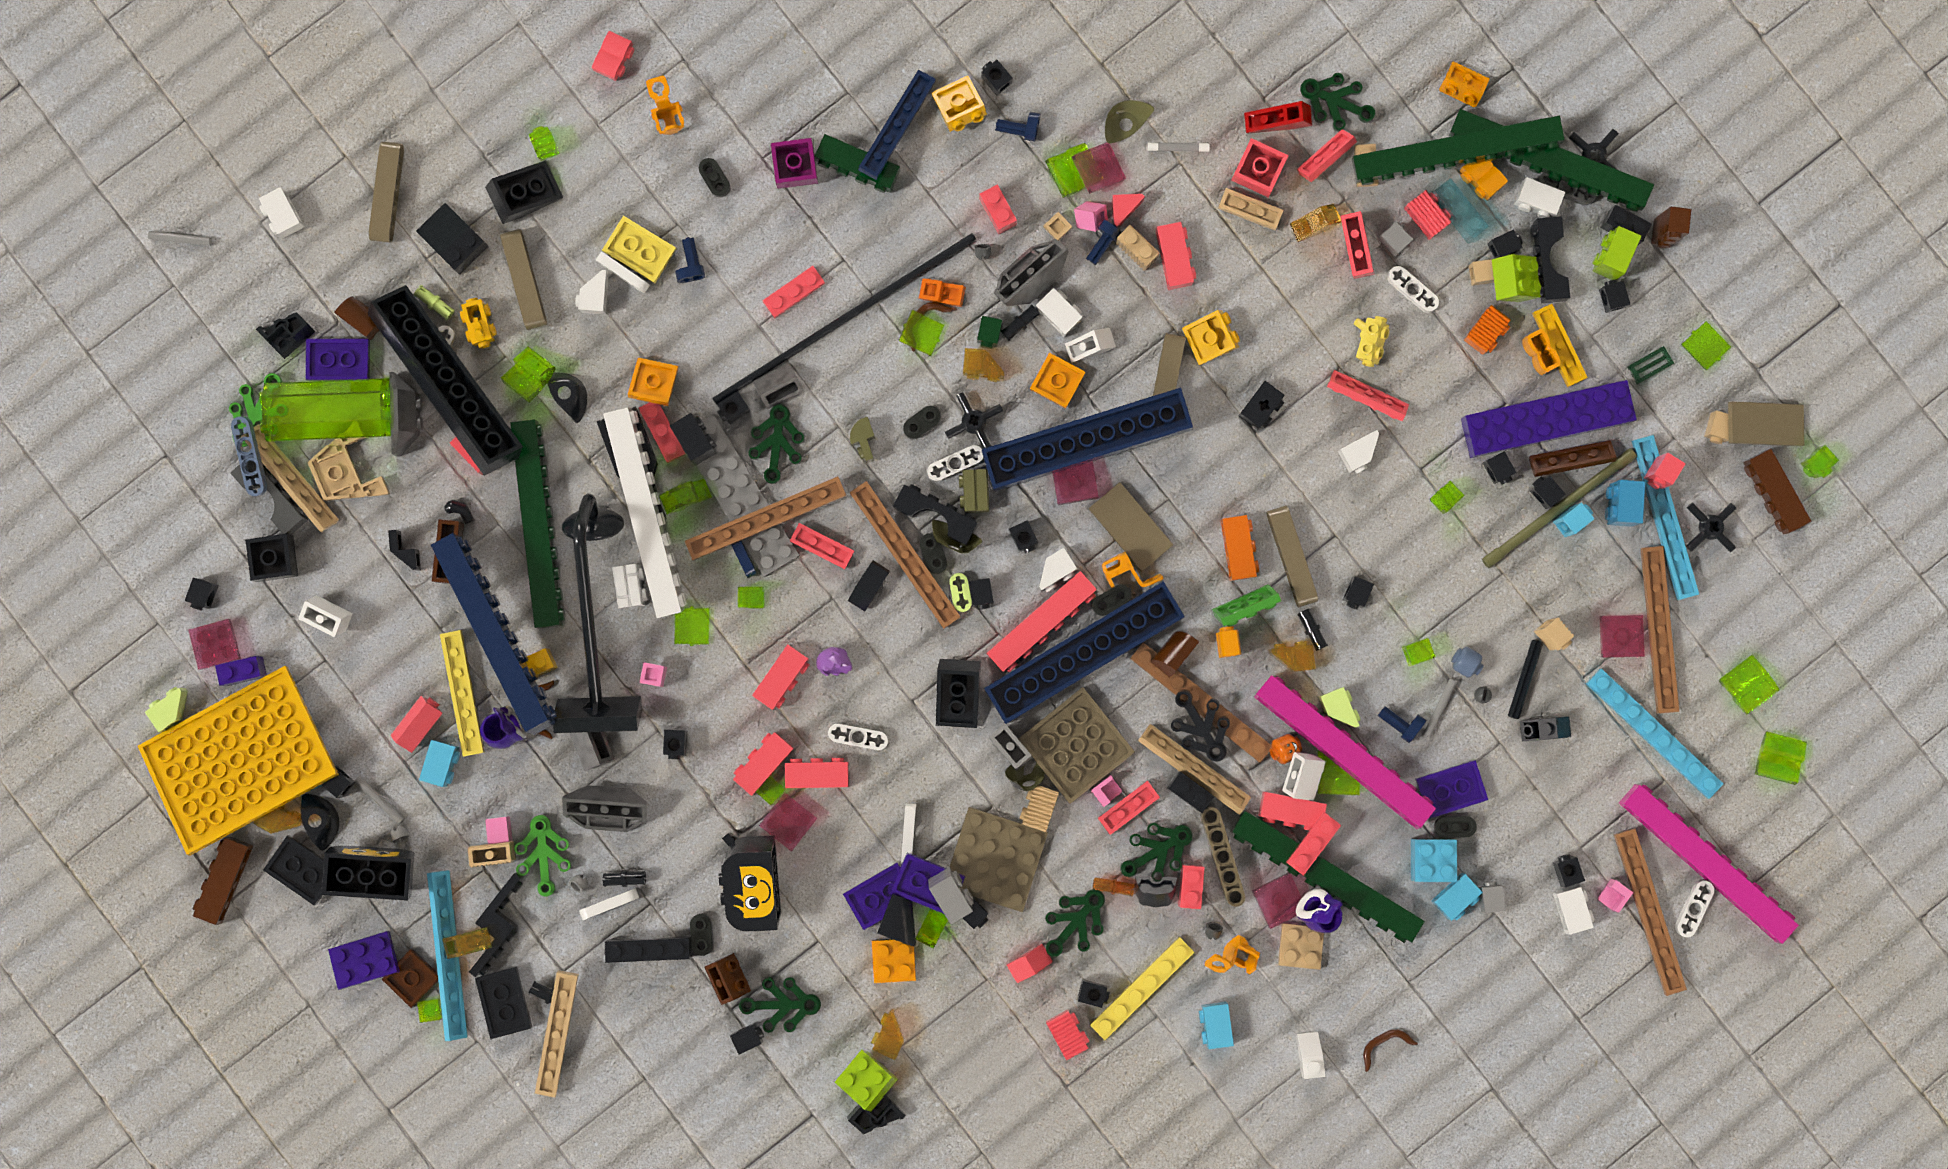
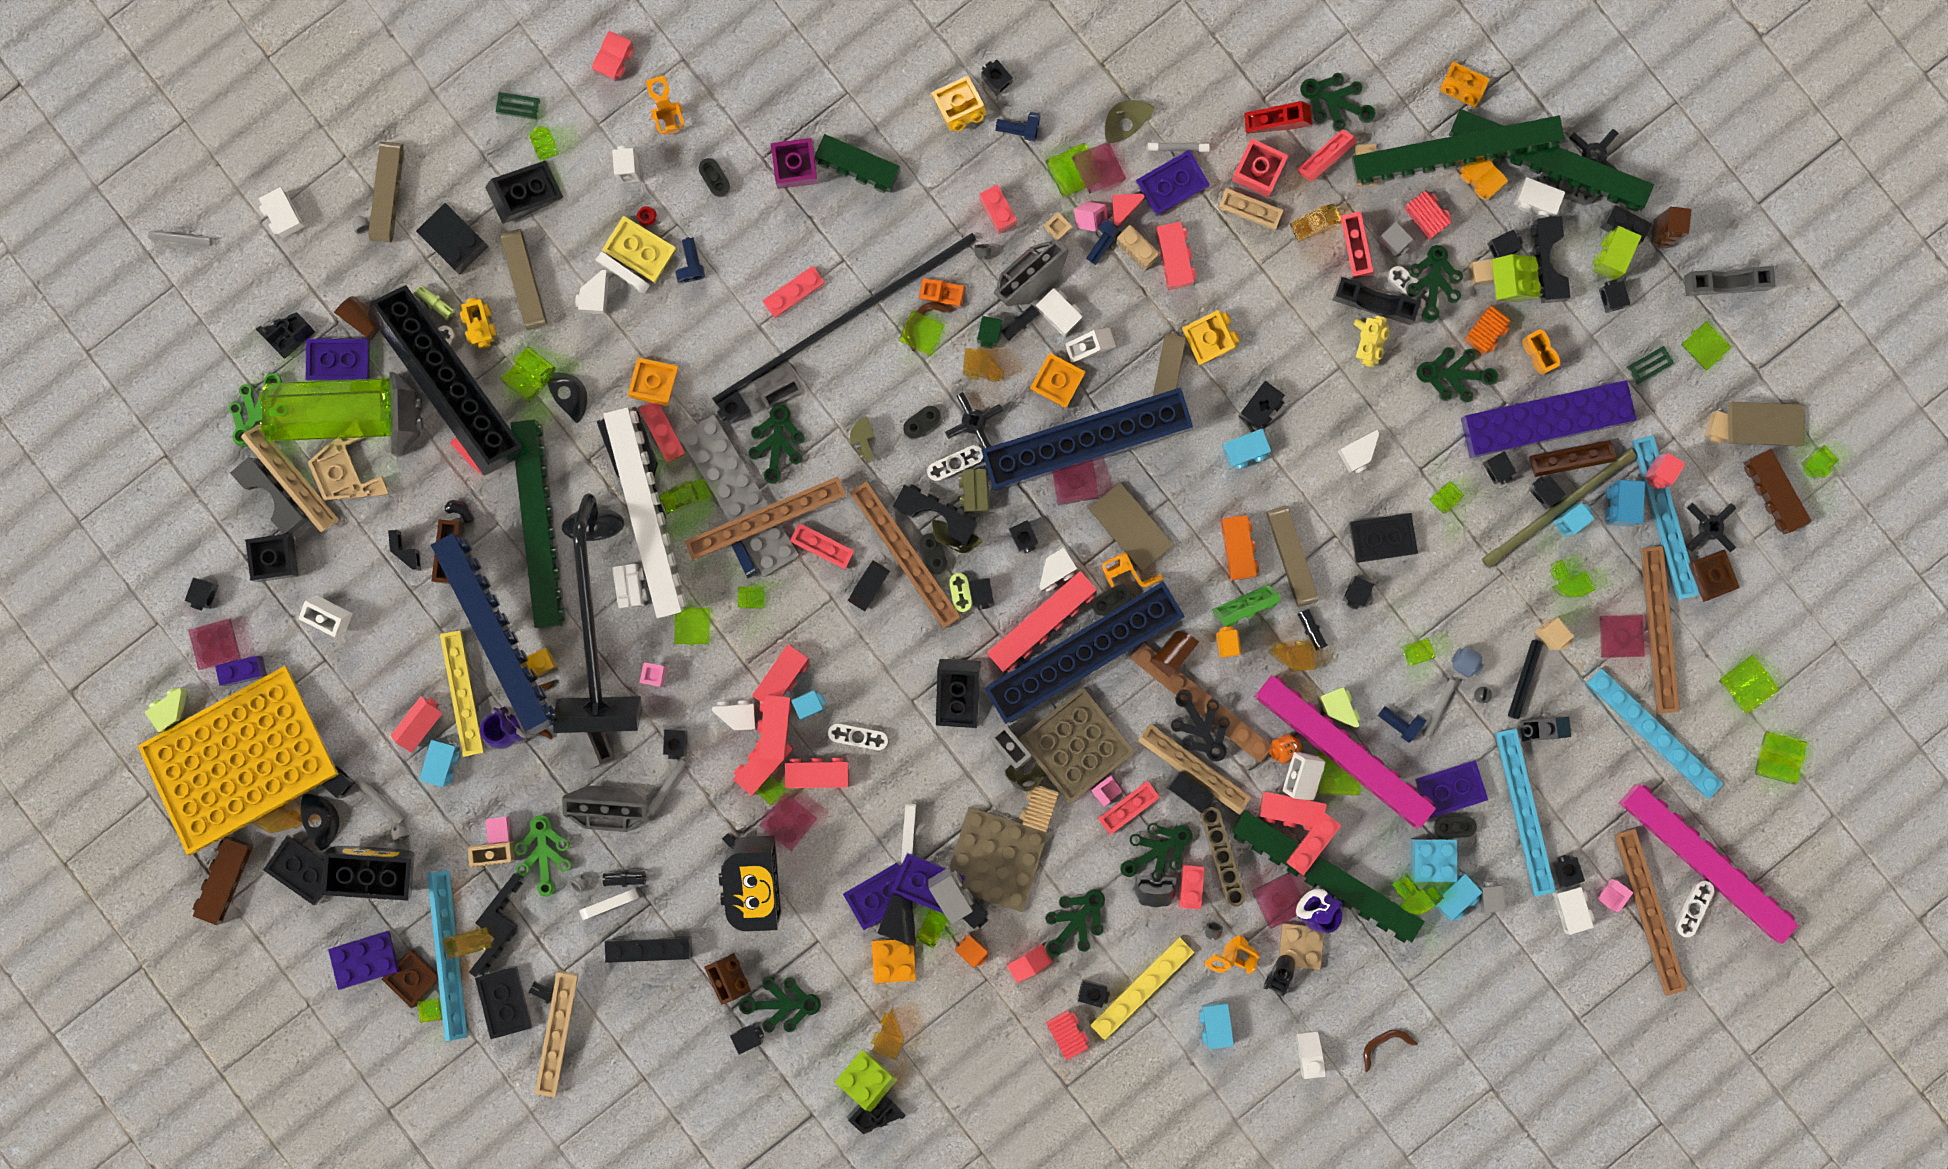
(252, 455): sand blue beam -> none
(360, 224): none -> light grey hinge
(534, 109): none -> clear green tile
(626, 165): none -> white brick
(646, 210): none -> red plate
(667, 786): none -> light grey bar
(692, 438): black brick -> none
(701, 934): pearl dark grey plate -> none
(737, 716): none -> white slope
(773, 727): none -> coral brick
(809, 704): none -> medium azure brick
(833, 661): medium lavender hair -> none
(897, 124): dark blue plate -> none
(972, 950): none -> orange brick
(1113, 886): clear orange axle -> none
(1172, 183): none -> dark purple plate
(1246, 449): none -> medium azure brick
(1281, 975): none -> black piece
(1368, 395): coral plate -> none
(1383, 538): none -> black plate
(1389, 306): none -> black arch
(1417, 900): none -> clear neon green brick
(1435, 279): none -> dark green plant
(1452, 374): none -> dark green plant
(1463, 214): clear light blue brick -> none
(1525, 812): none -> medium azure plate
(1570, 365): yellow plate -> none
(1570, 586): none -> clear neon green brick
(1714, 575): none -> reddish brown tile
(1740, 281): none -> dark grey arch

